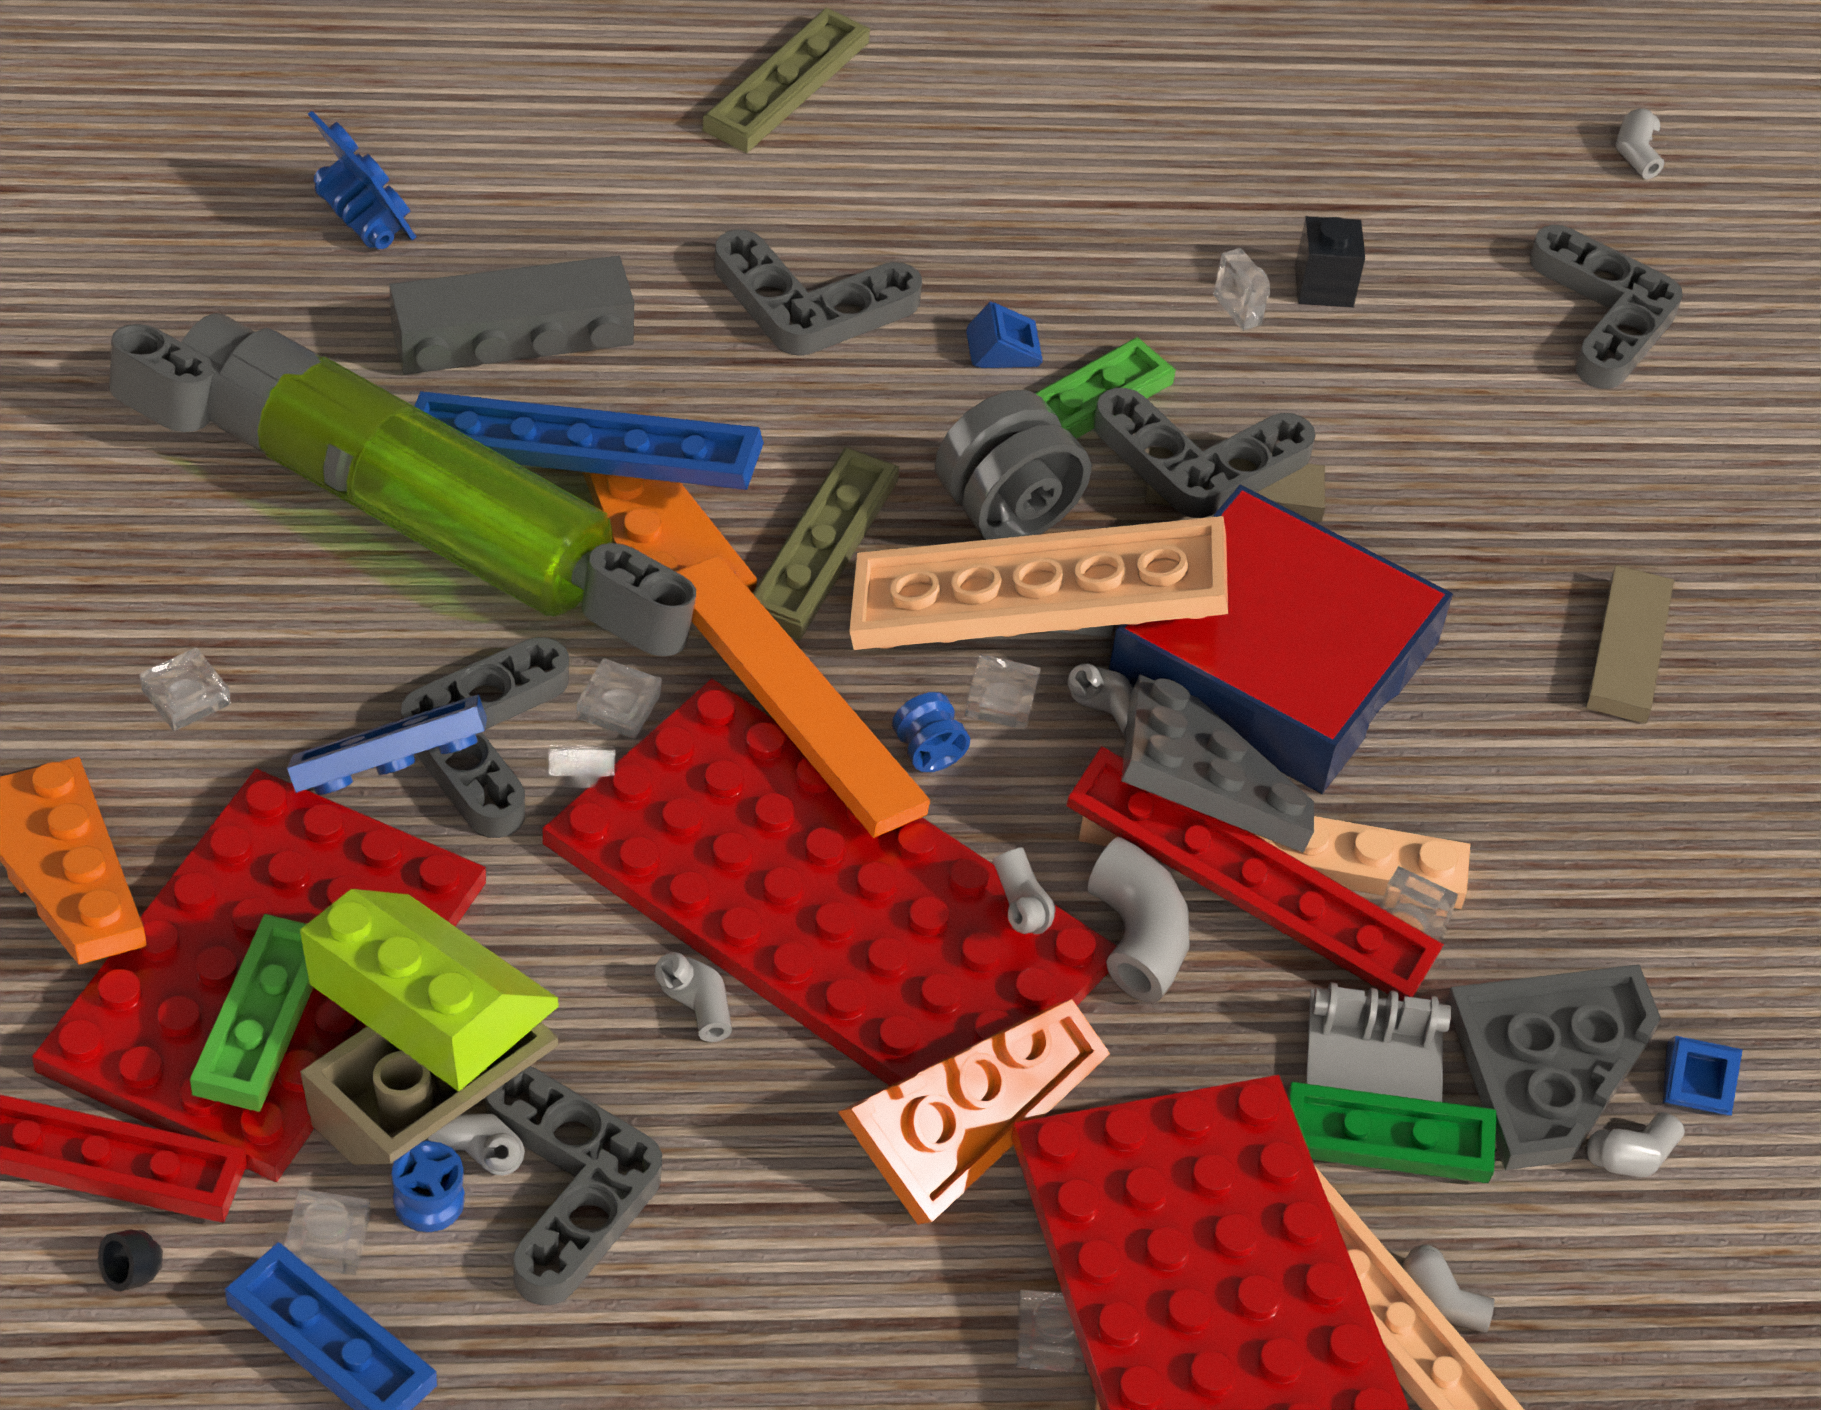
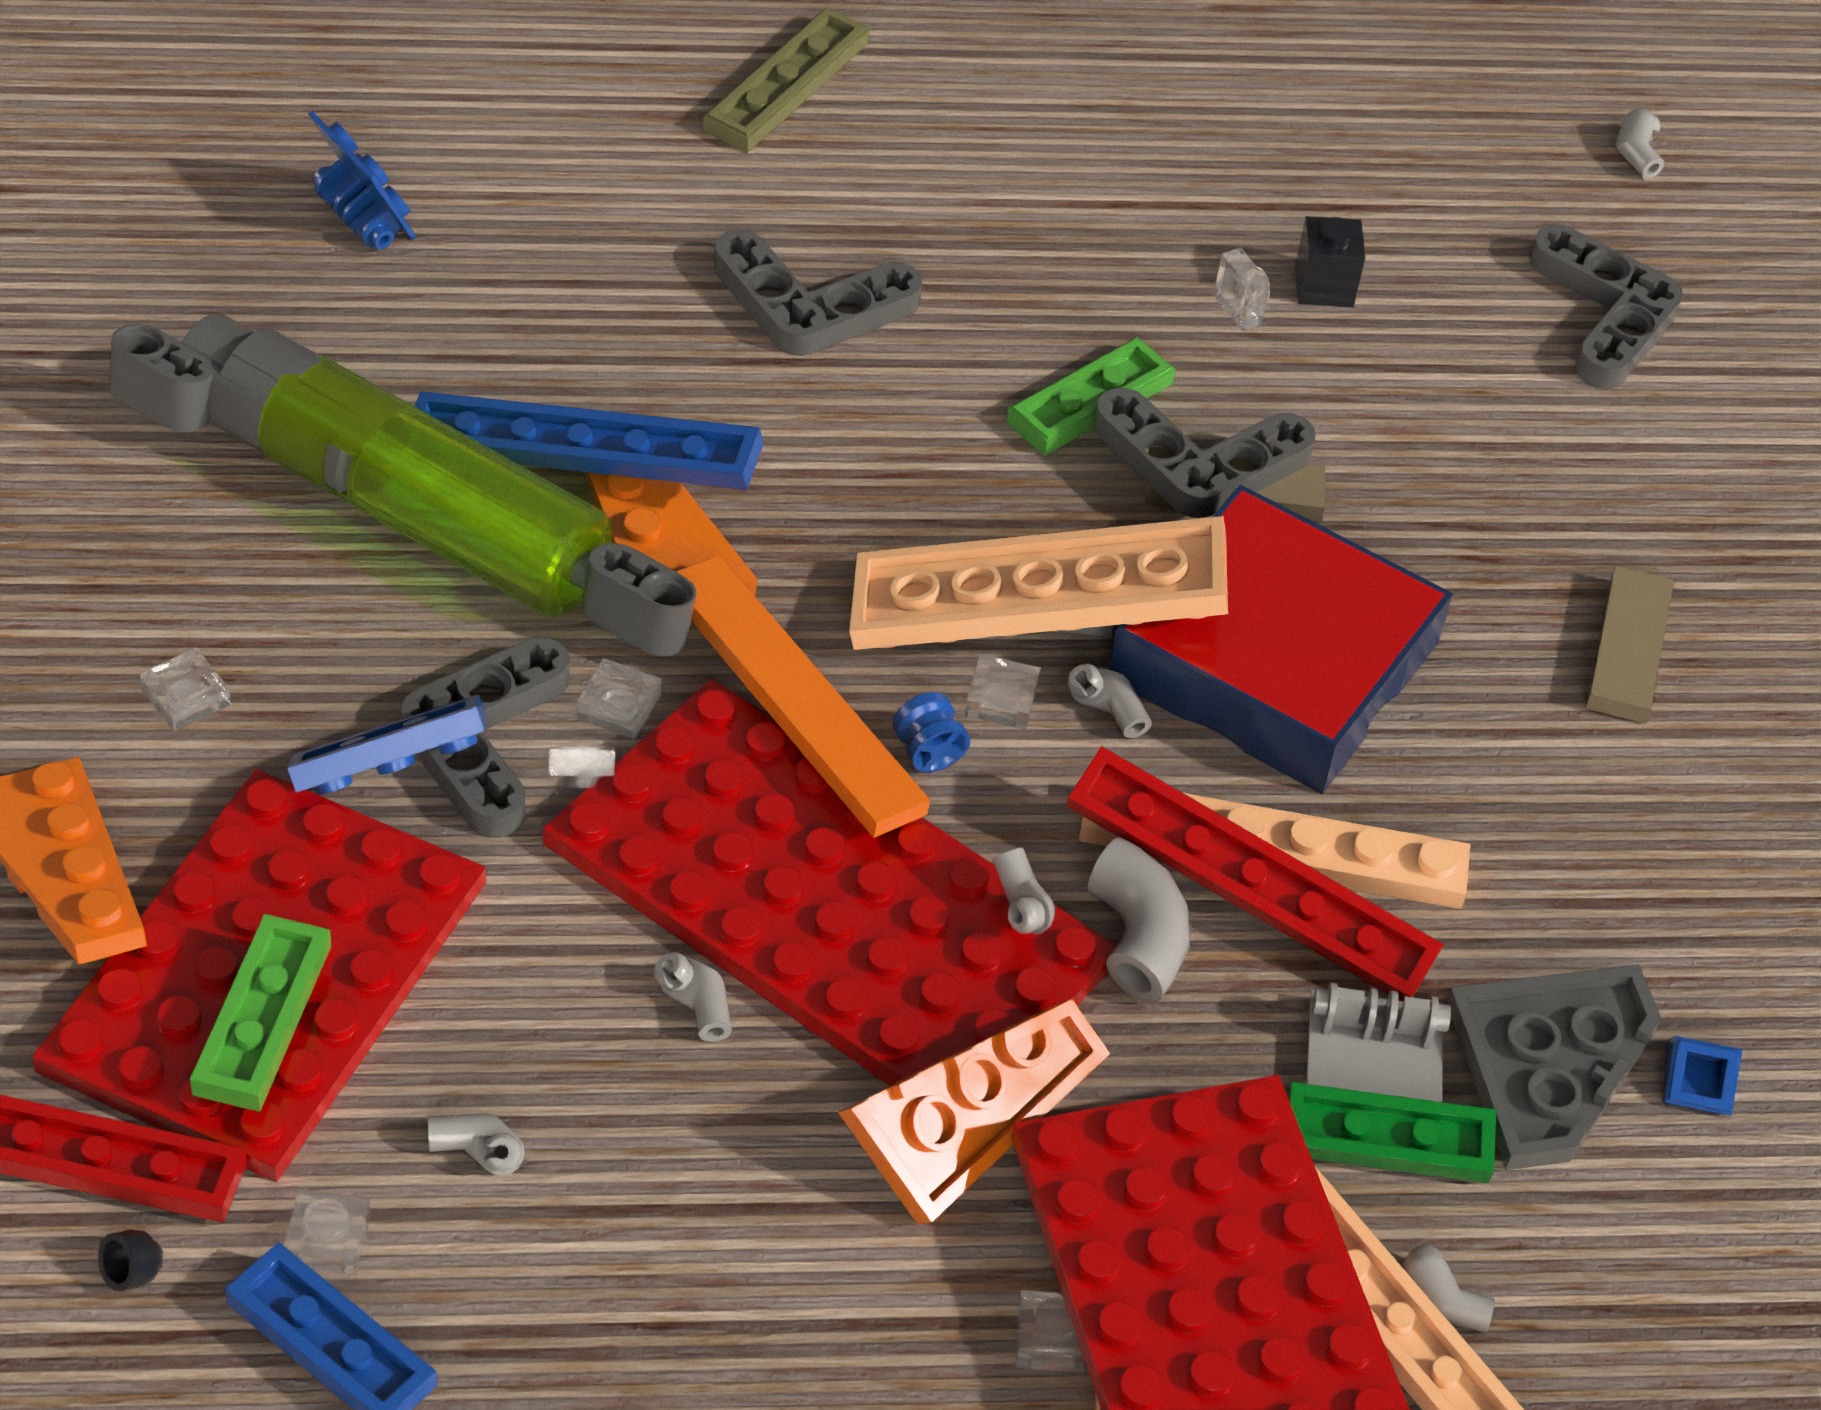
(384, 1103): dark tan slope -> none
(421, 983): lime slope -> none
(431, 1168): blue wheel -> none
(511, 314): dark grey brick -> none
(594, 1181): dark grey beam -> none
(825, 539): olive tile -> none
(1003, 339): blue slope -> none
(1012, 466): dark grey wheel -> none
(1199, 761): dark grey plate -> none
(1419, 902): clear plate -> none
(1636, 1152): light grey arm -> none

